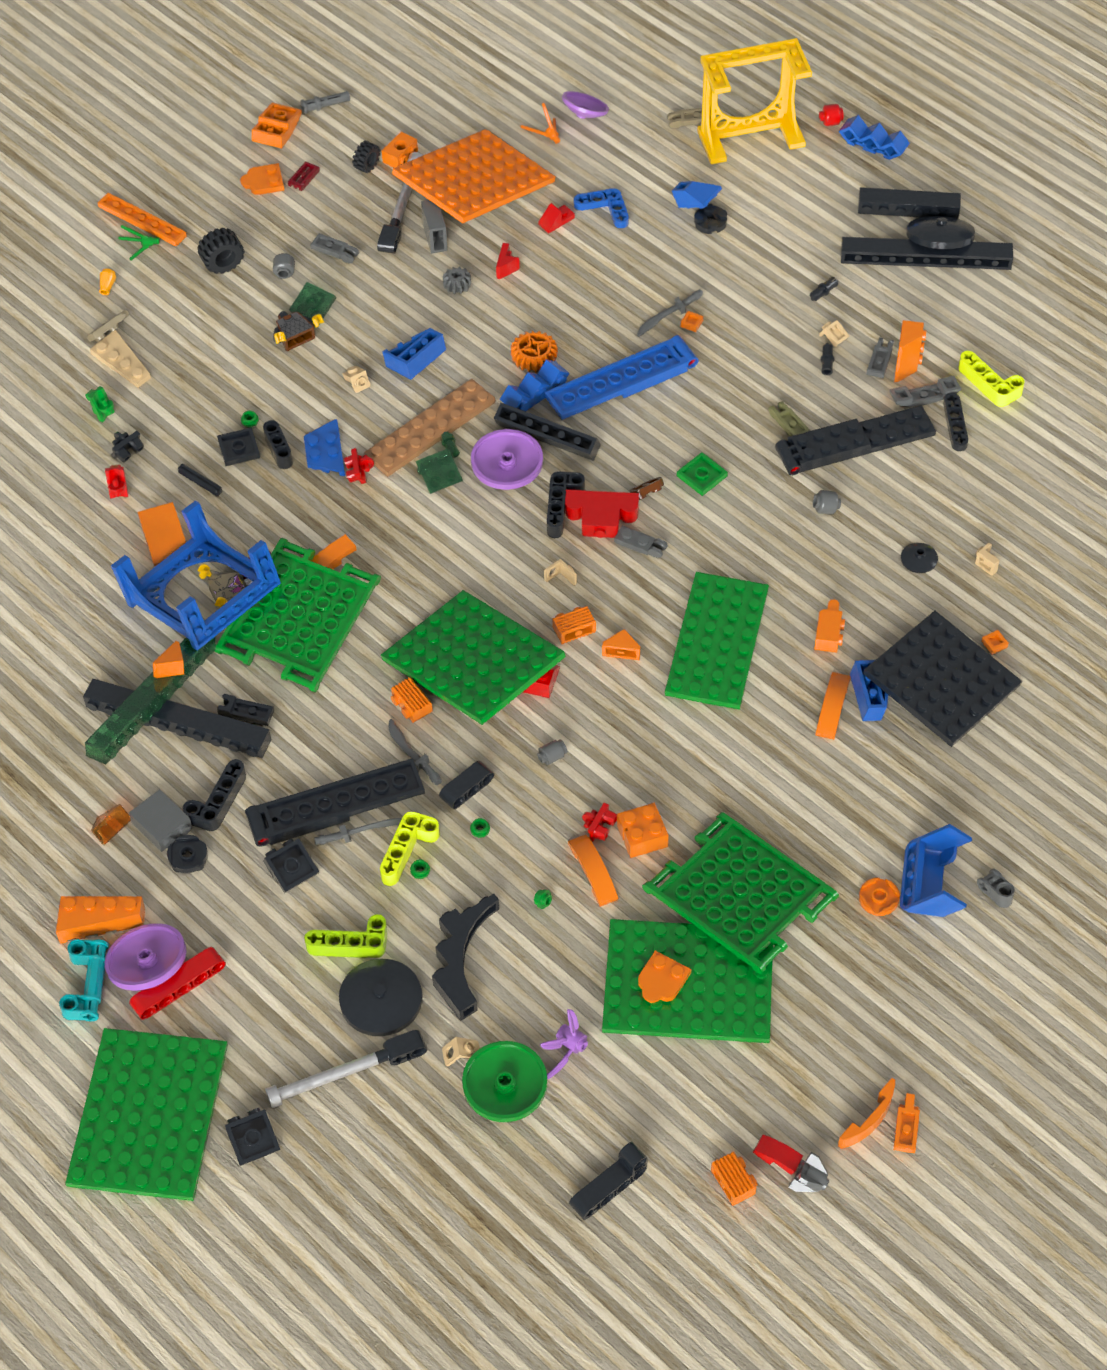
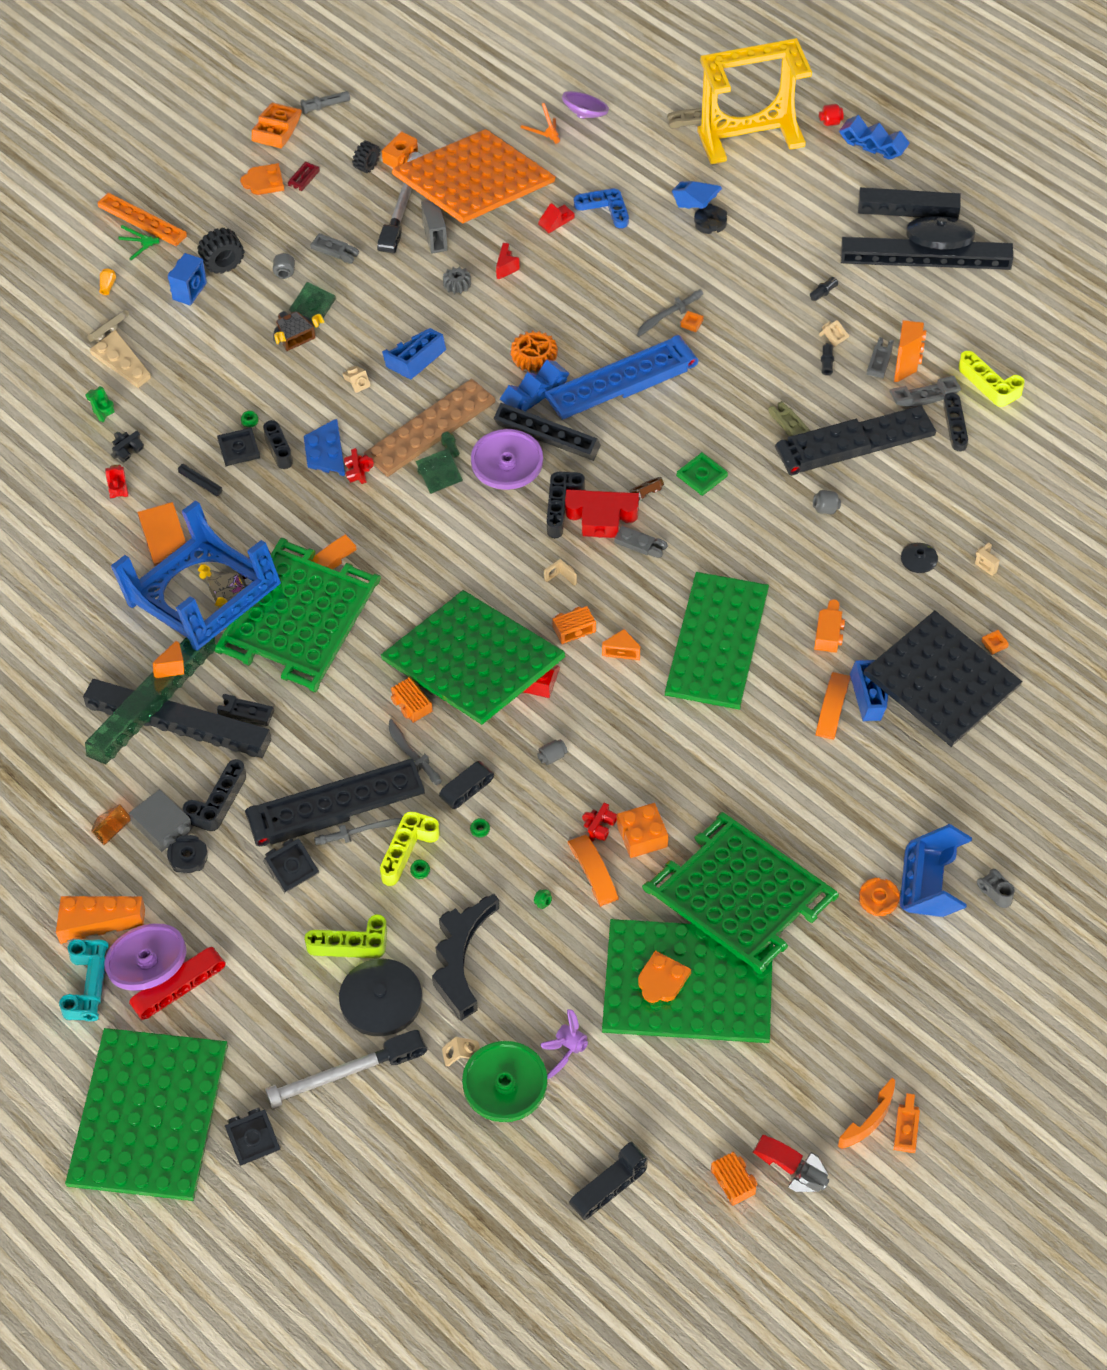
(187, 279): none -> blue brick

